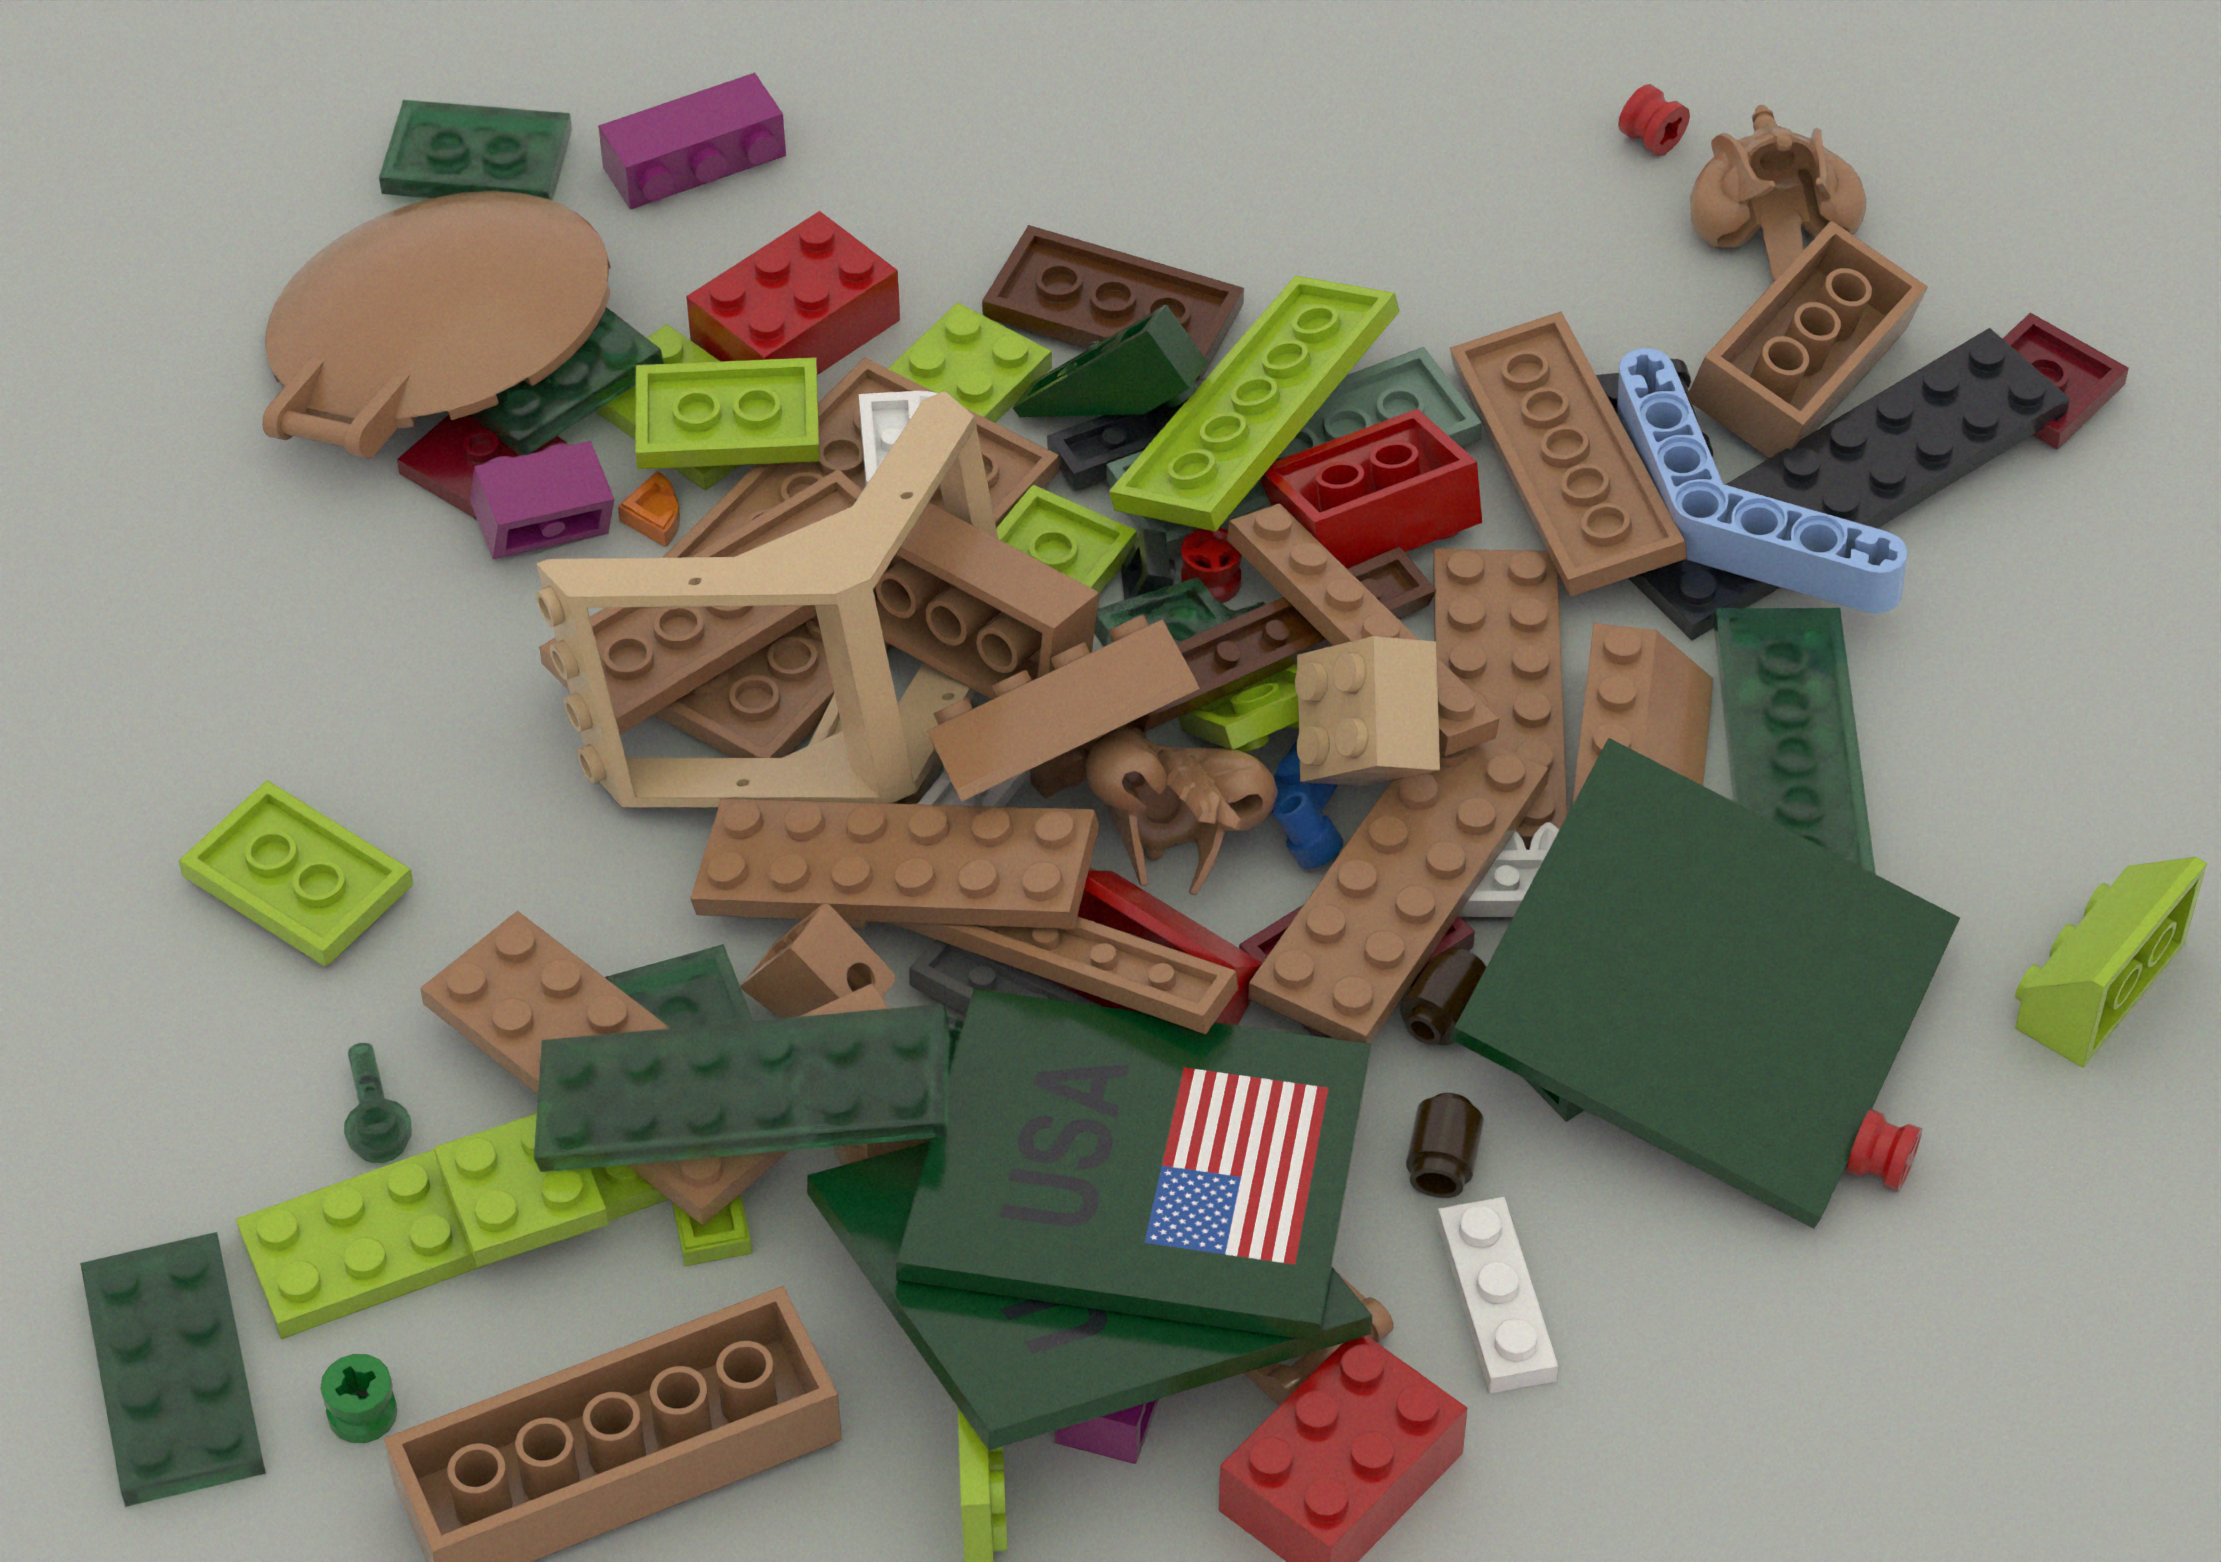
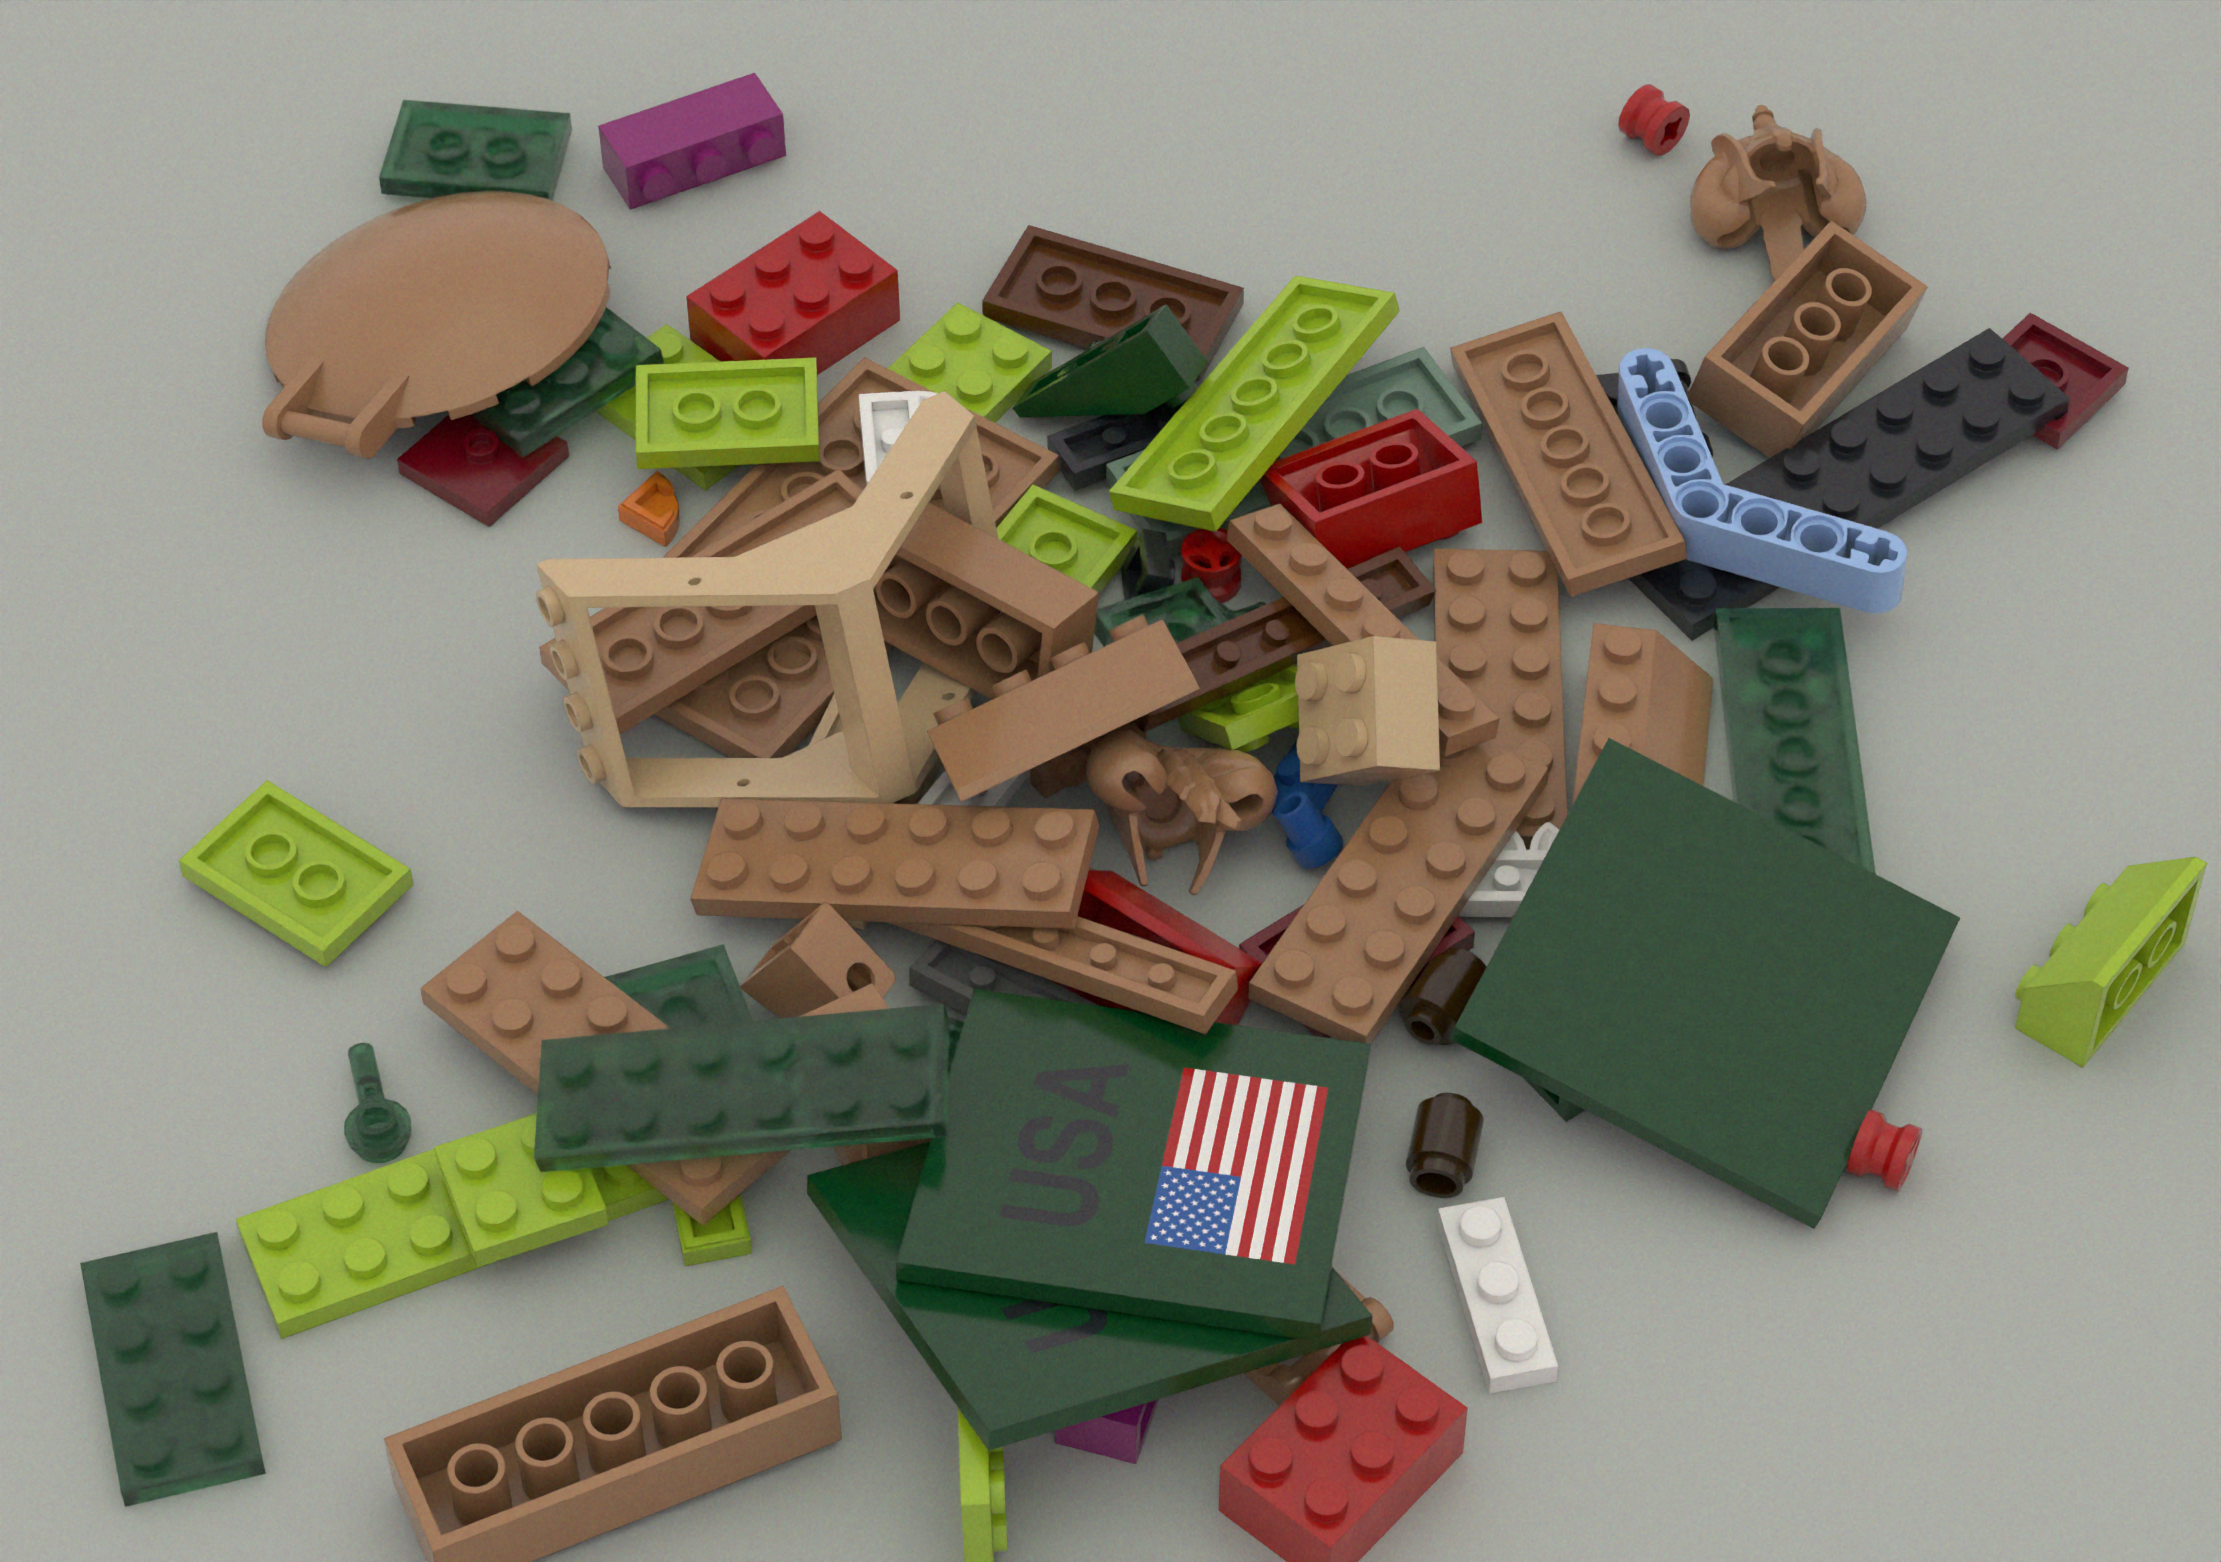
(356, 1416): green wheel -> none
(541, 499): magenta brick -> none

